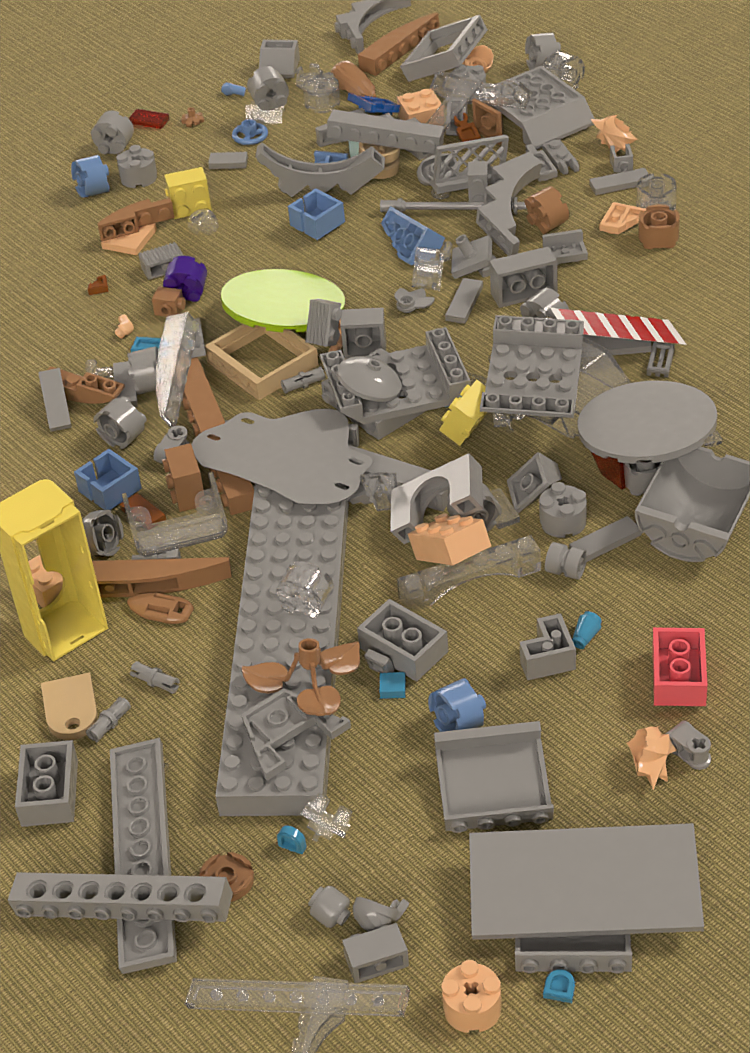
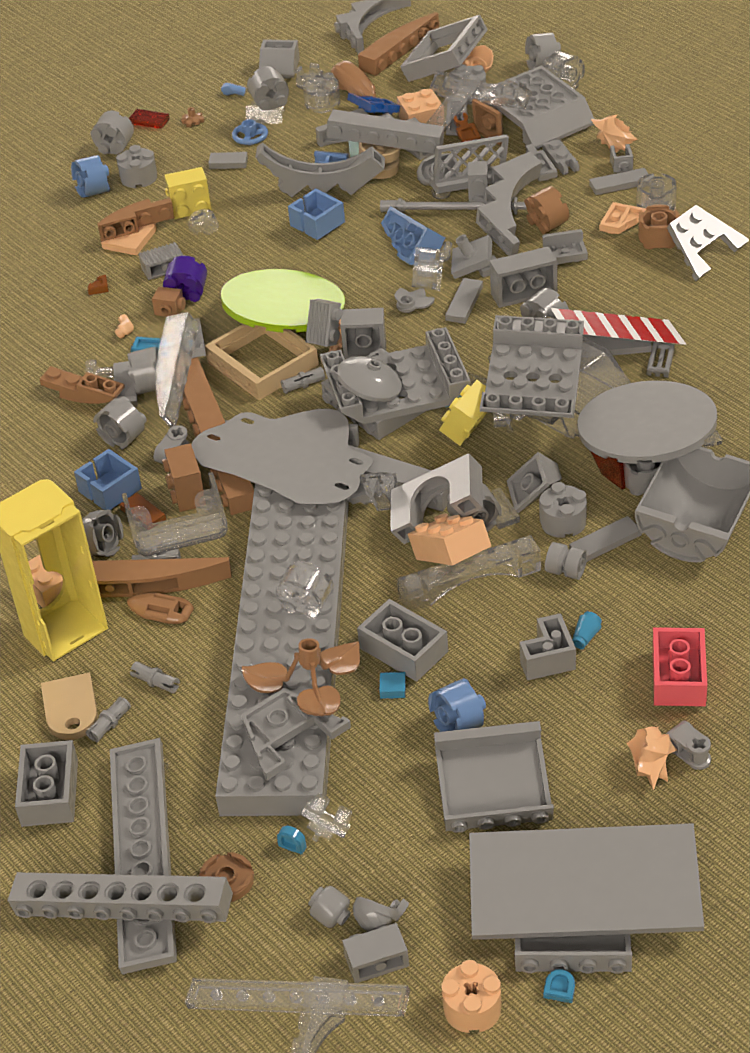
(55, 399): light grey tile -> none
(379, 662): light grey tile -> none
(698, 230): none -> wing

